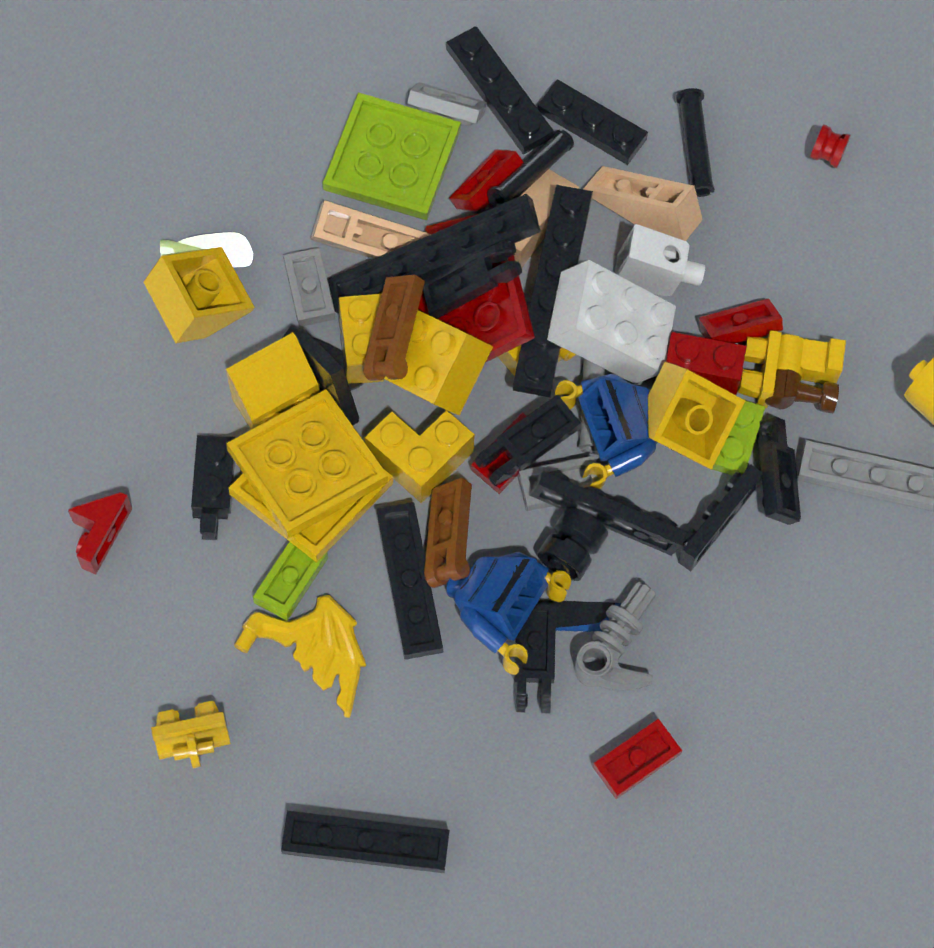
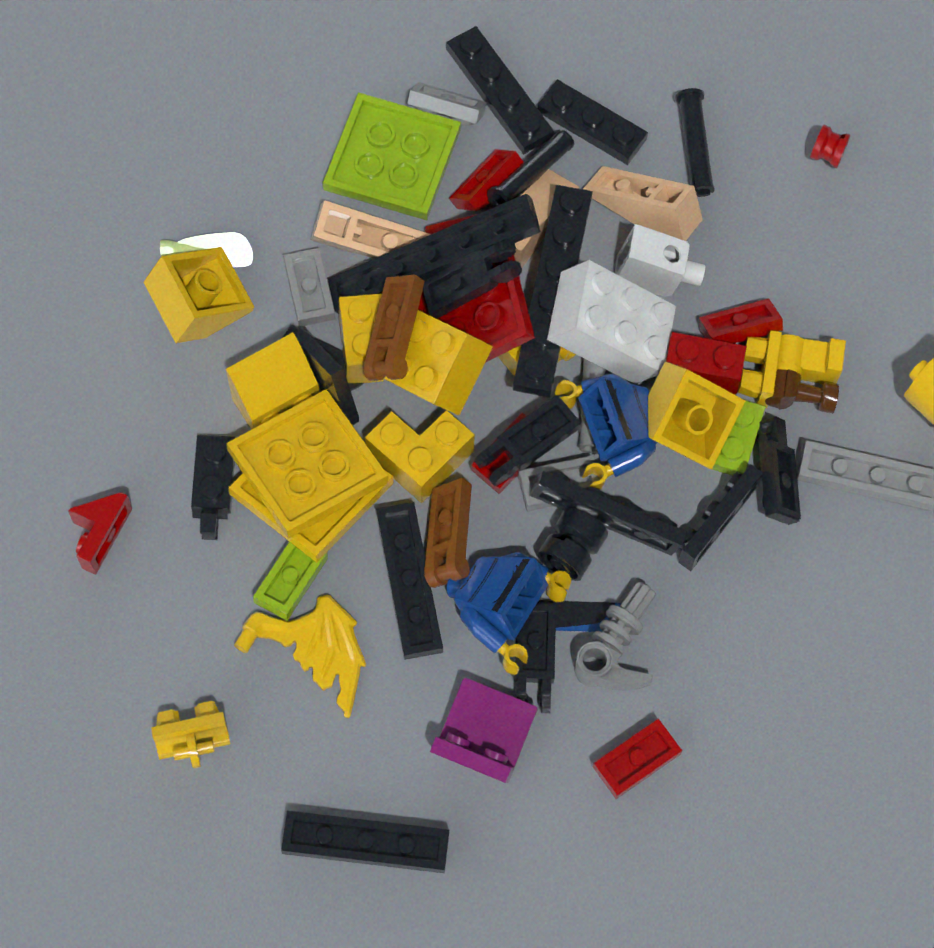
(485, 730): none -> magenta bracket

